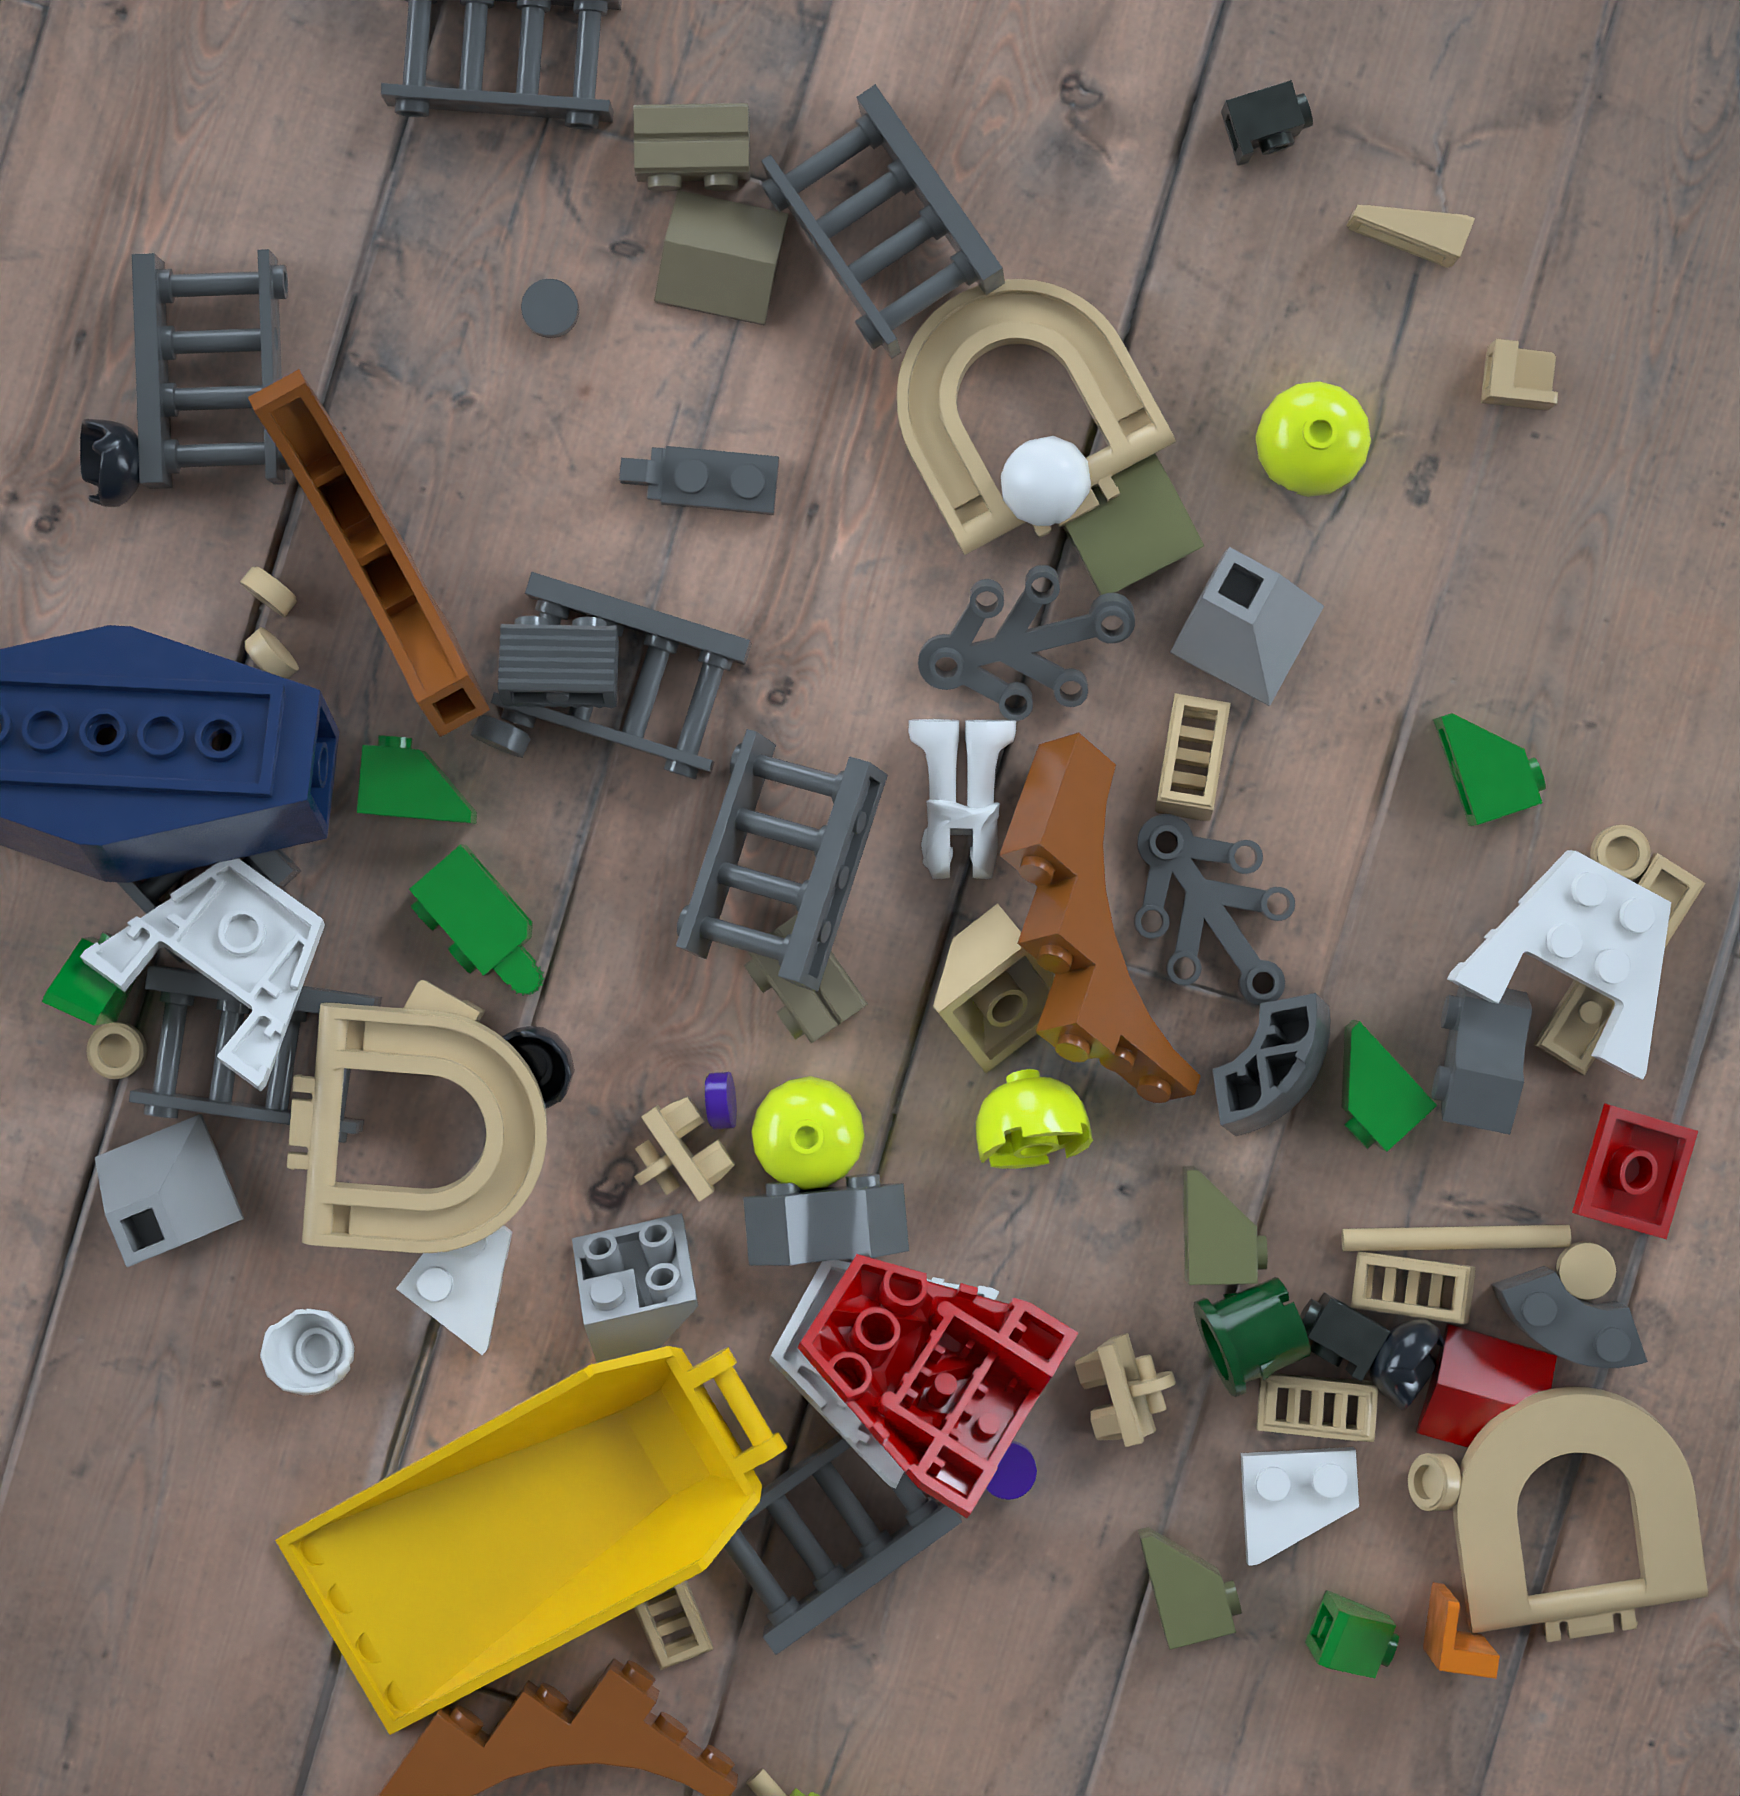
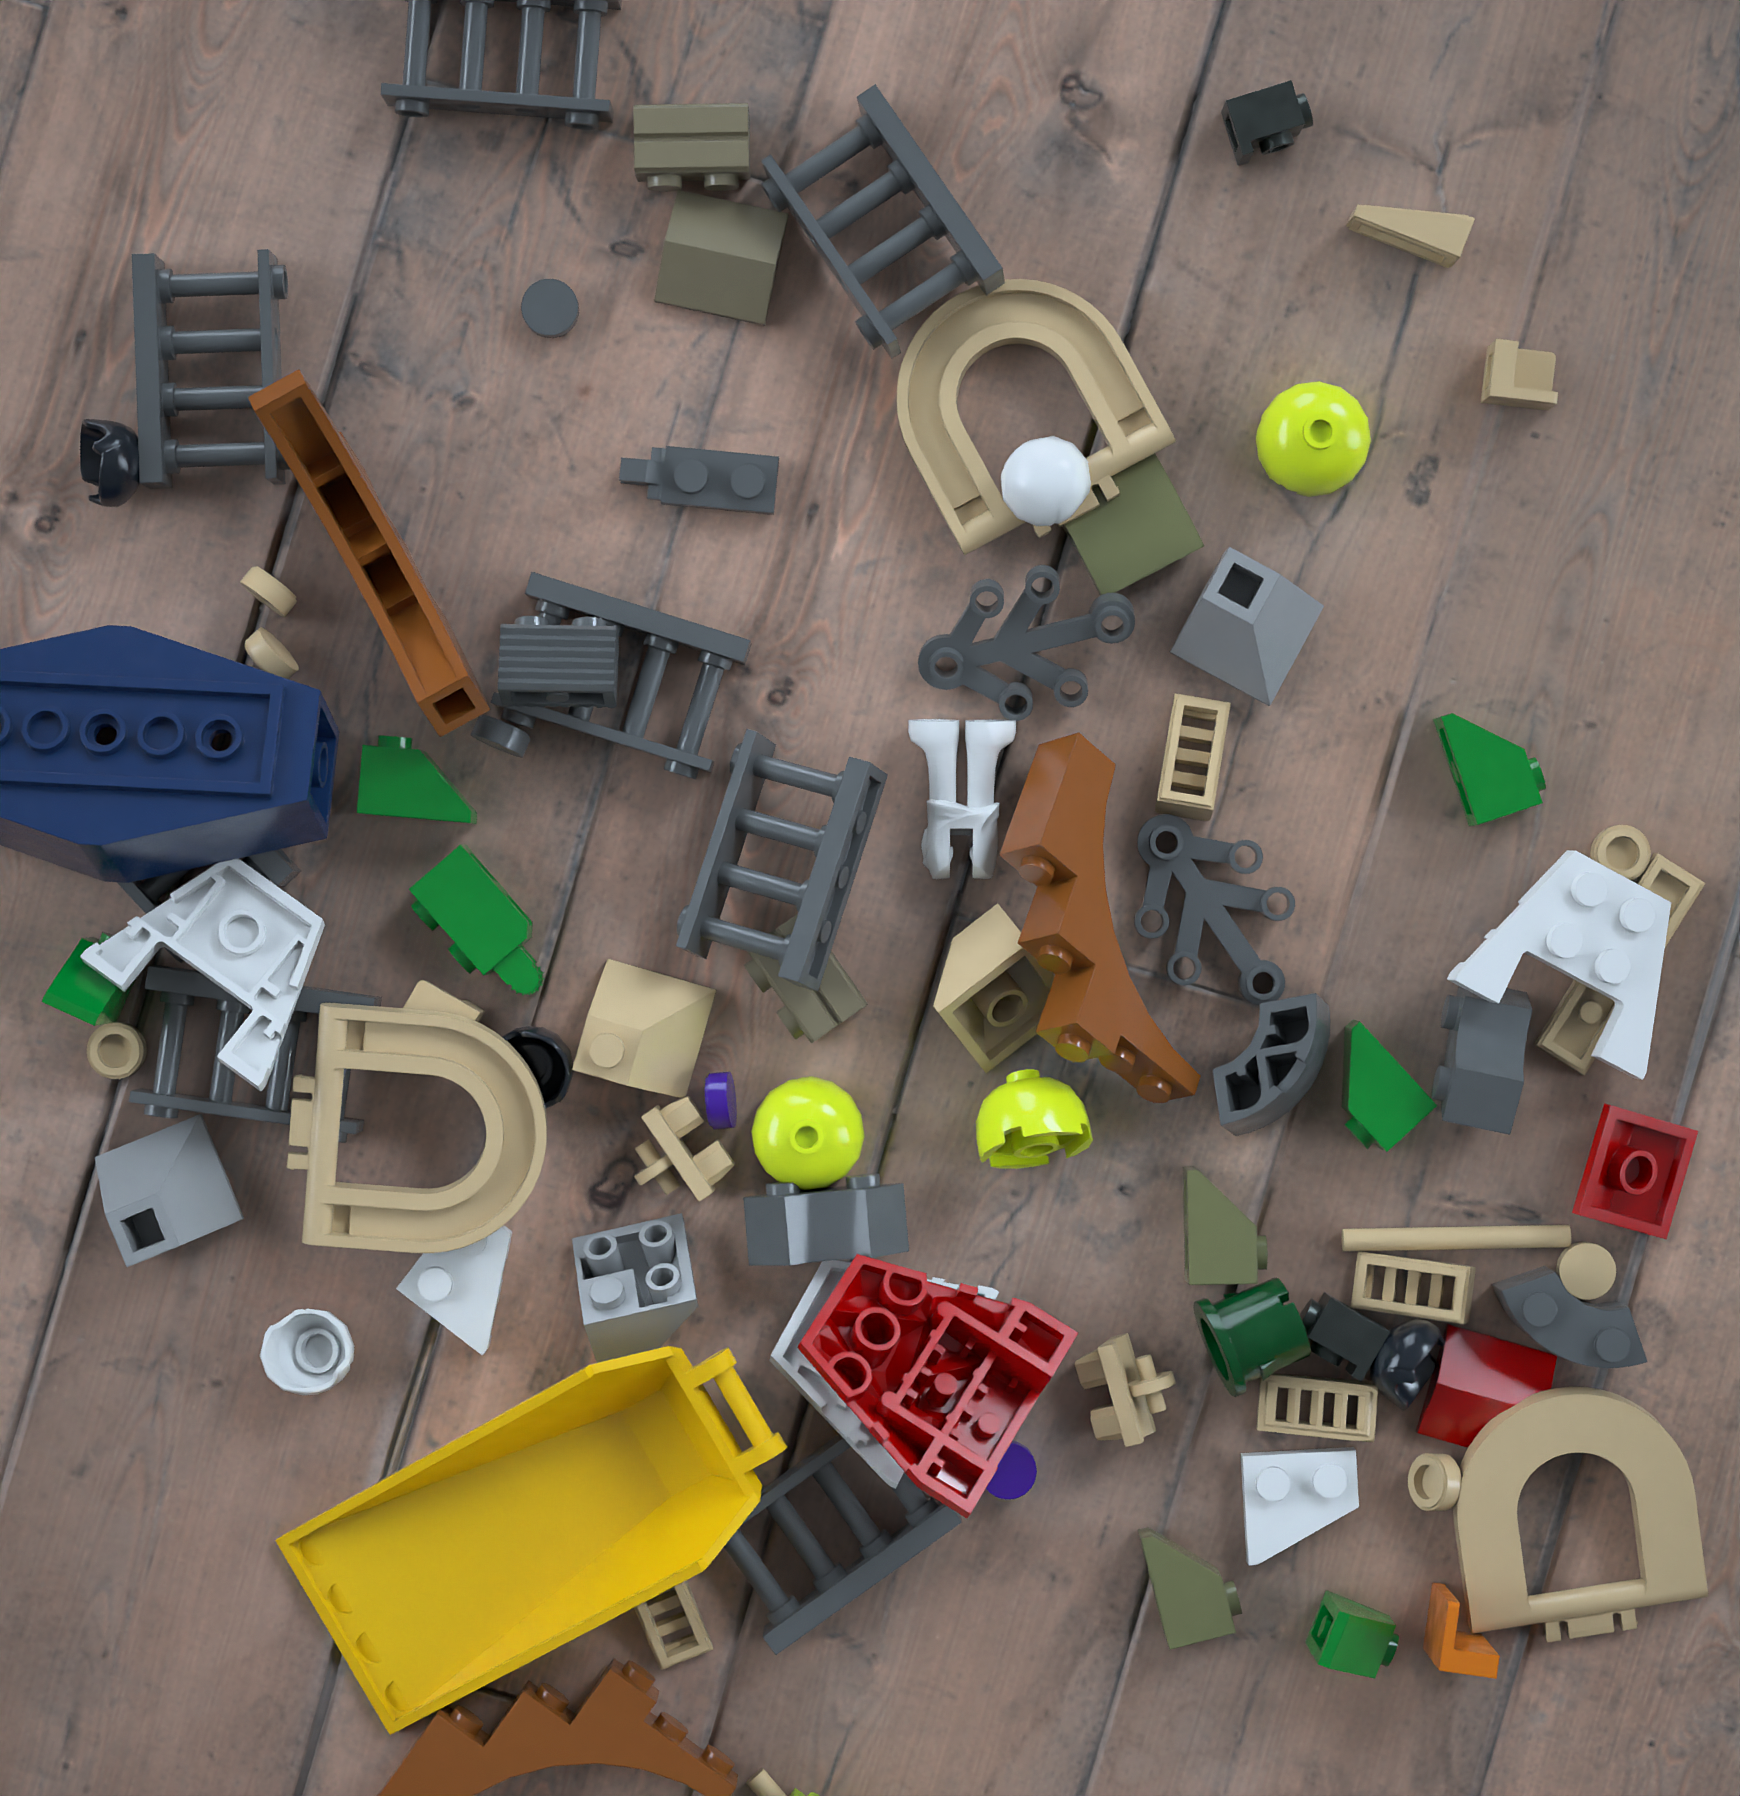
(644, 1029): none -> tan slope

